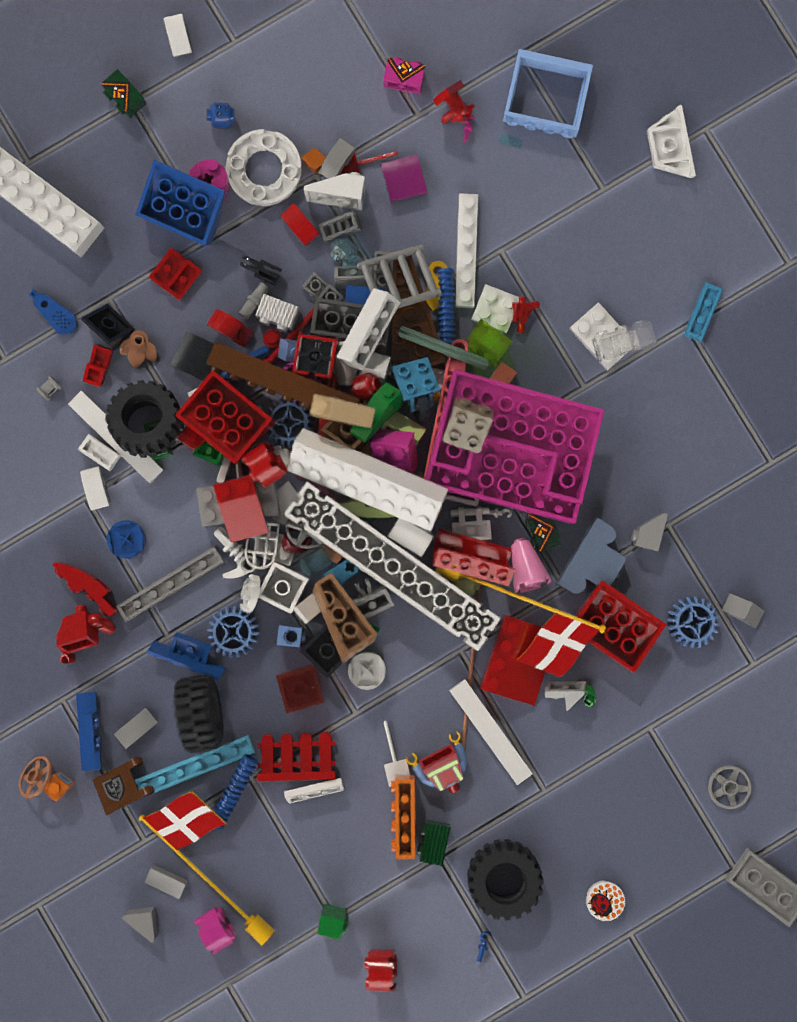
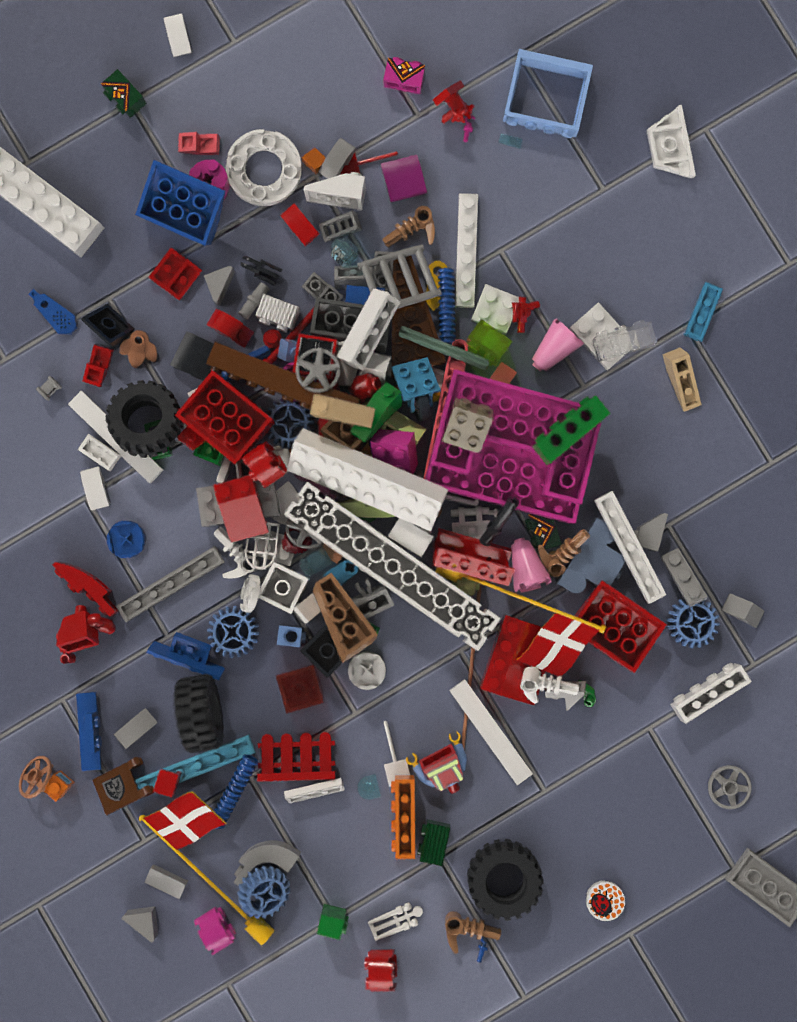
(167, 782): none -> red panel
(199, 144): none -> coral slope
(219, 282): none -> light grey slope
(220, 115): blue head -> none
(260, 885): none -> medium blue gear
(268, 851): none -> light grey arch
(317, 370): none -> light grey wheel
(368, 787): none -> clear light blue piece
(411, 225): none -> medium nougat piece
(417, 911): none -> white piece
(466, 926): none -> medium nougat piece
(495, 527): none -> black pin
(533, 681): none -> white piece
(555, 346): none -> bright pink cone
(555, 560): none -> medium nougat piece
(596, 413): none -> green brick
(630, 547): none -> white plate
(682, 378): none -> tan slope
(684, 577): none -> light grey plate
(710, 692): none -> white brick

